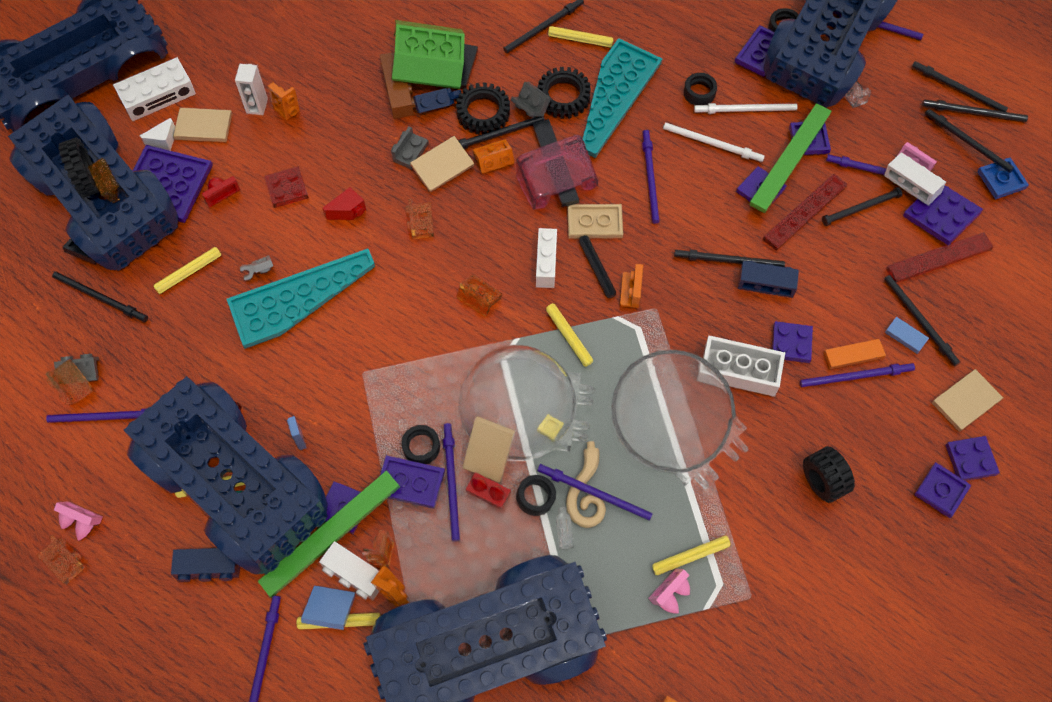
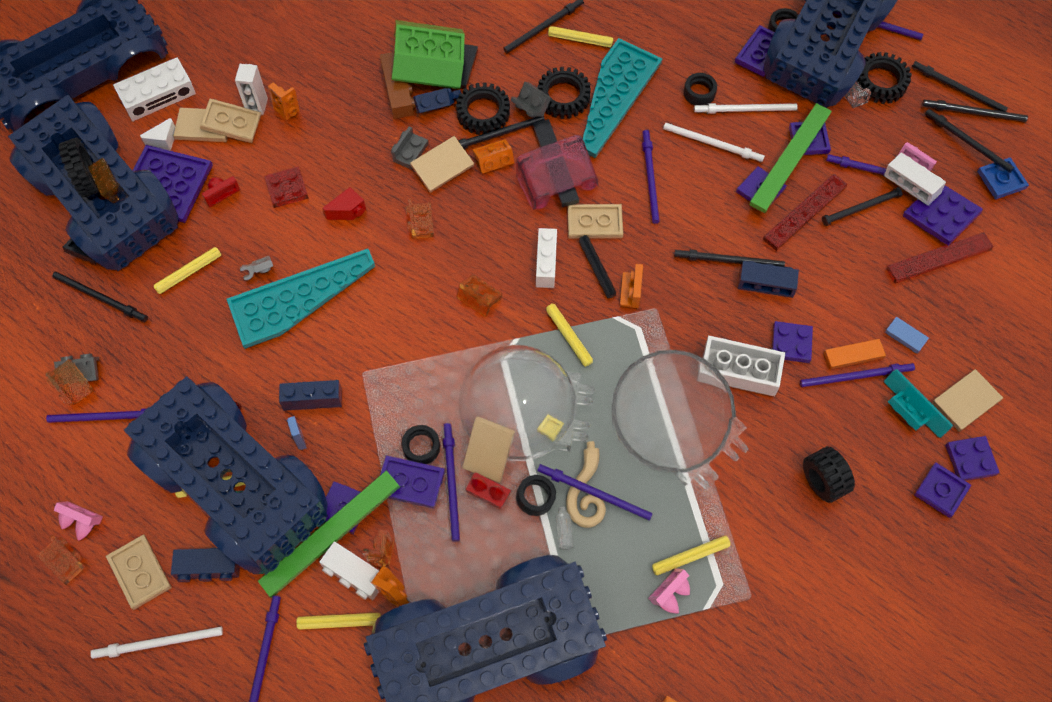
(115, 650): none -> white bar
(138, 572): none -> tan tile
(230, 120): none -> tan tile
(310, 395): none -> dark blue brick
(328, 607): medium blue tile -> none
(891, 64): none -> black tyre
(915, 406): none -> teal bracket
(944, 348): black bar -> none

